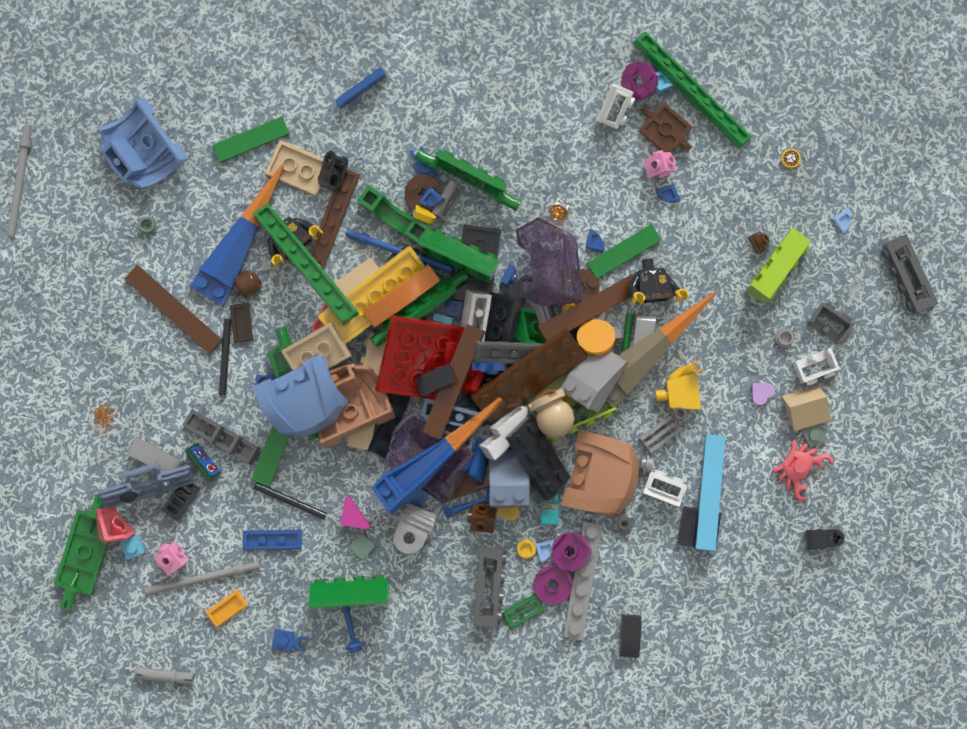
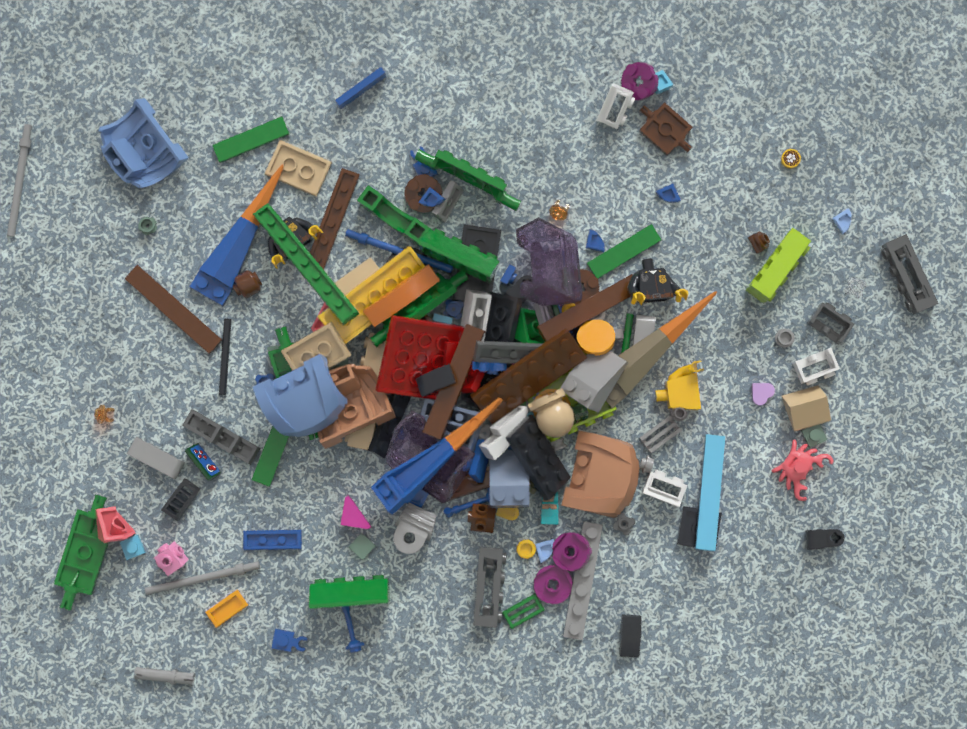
(134, 491): sand blue piece -> none
(241, 323): dark brown tile -> none
(289, 500): black bar -> none
(332, 170): black piece -> none
(423, 214): yellow tile -> none
(660, 165): bright pink brick -> none
(692, 90): green tile -> none

